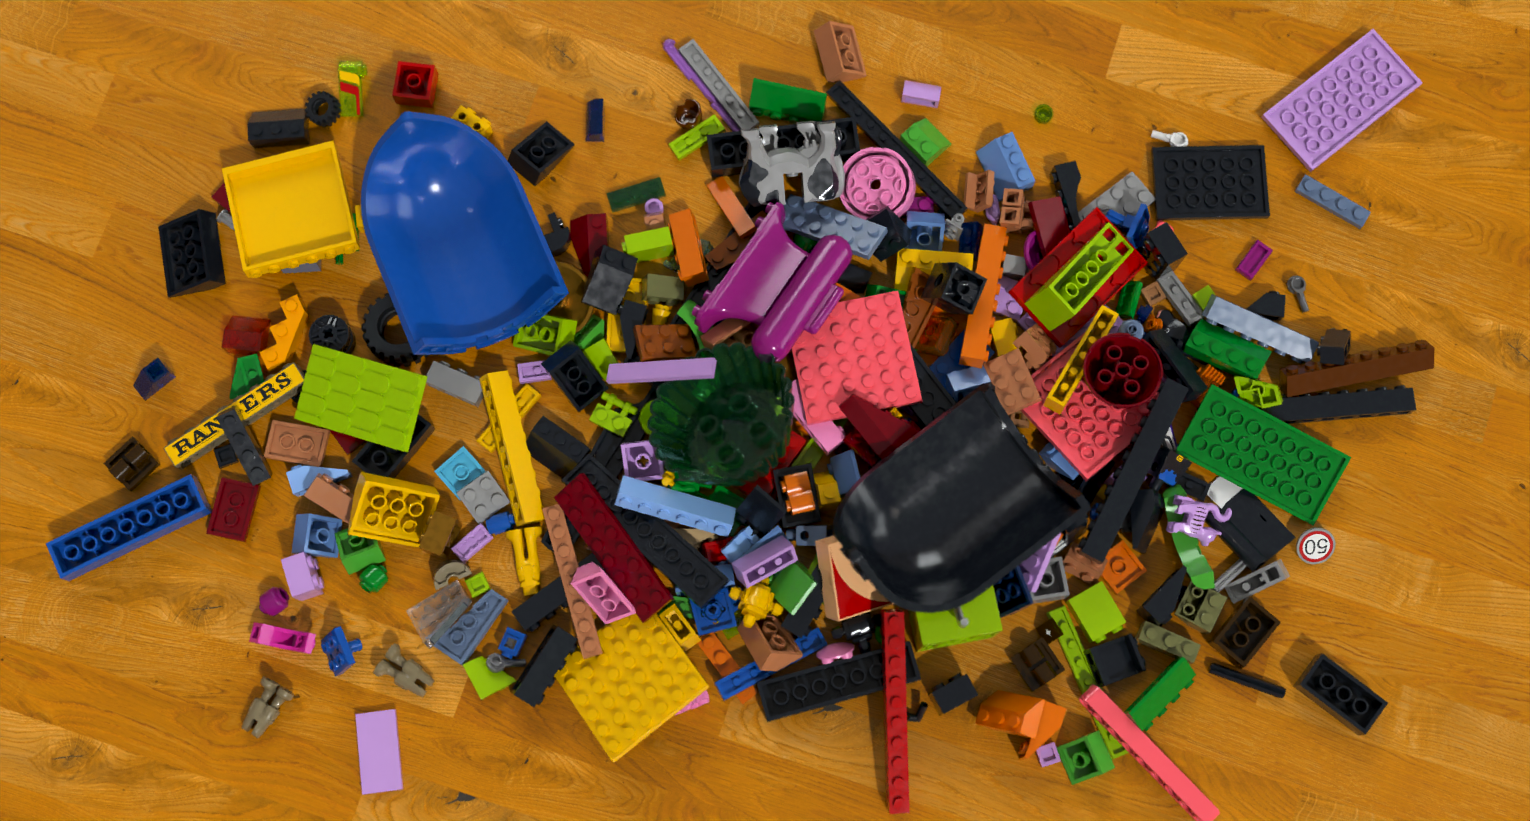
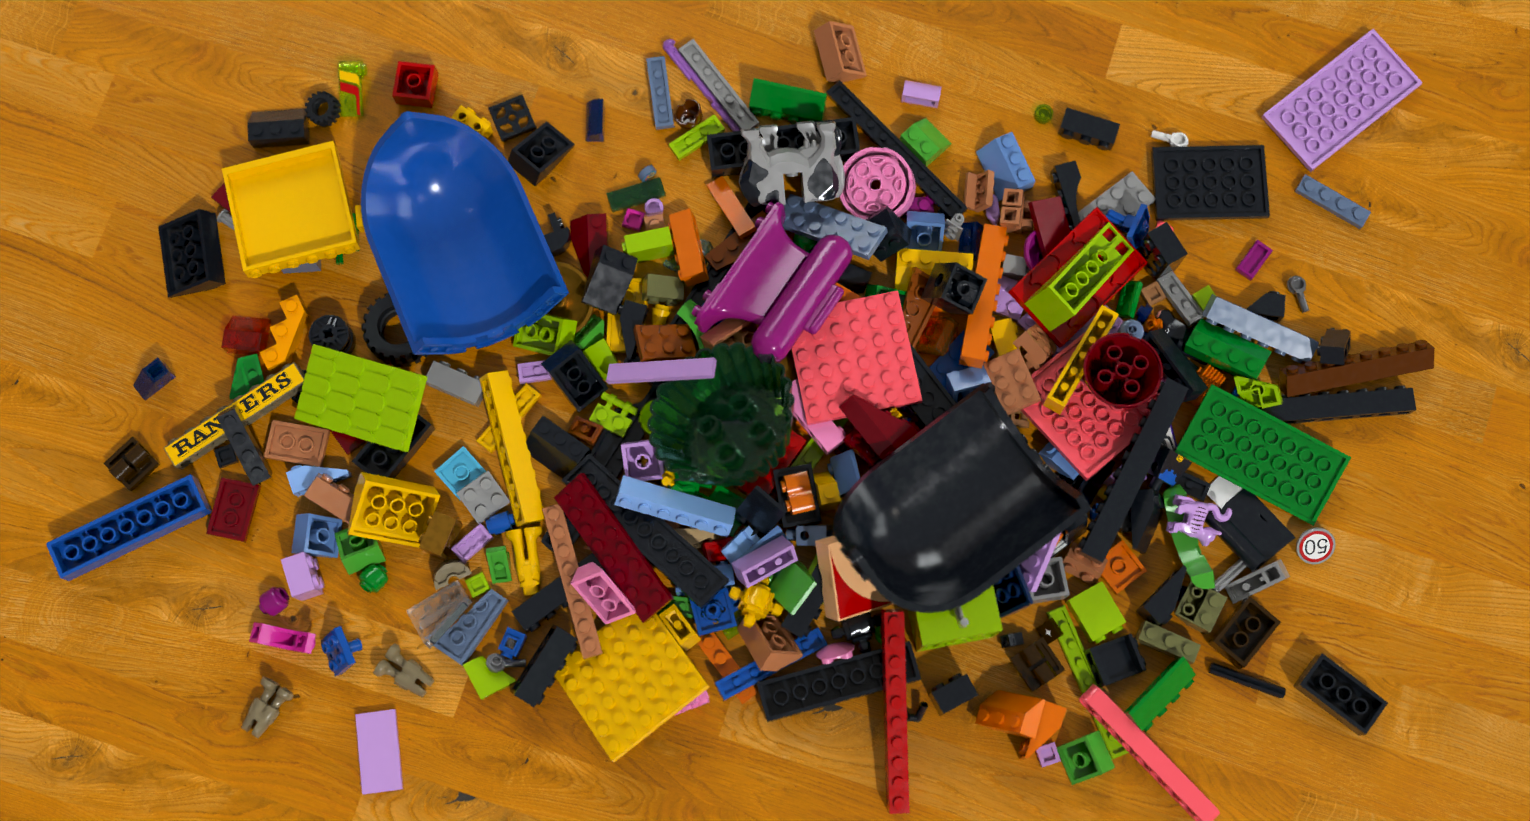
(499, 564): none -> bright green slope
(519, 100): none -> black piece
(585, 430): none -> dark orange slope
(633, 220): none -> dark pink tile
(647, 173): none -> sand blue tile
(660, 92): none -> sand blue plate
(1011, 640): none -> black piece
(1088, 129): none -> black brick

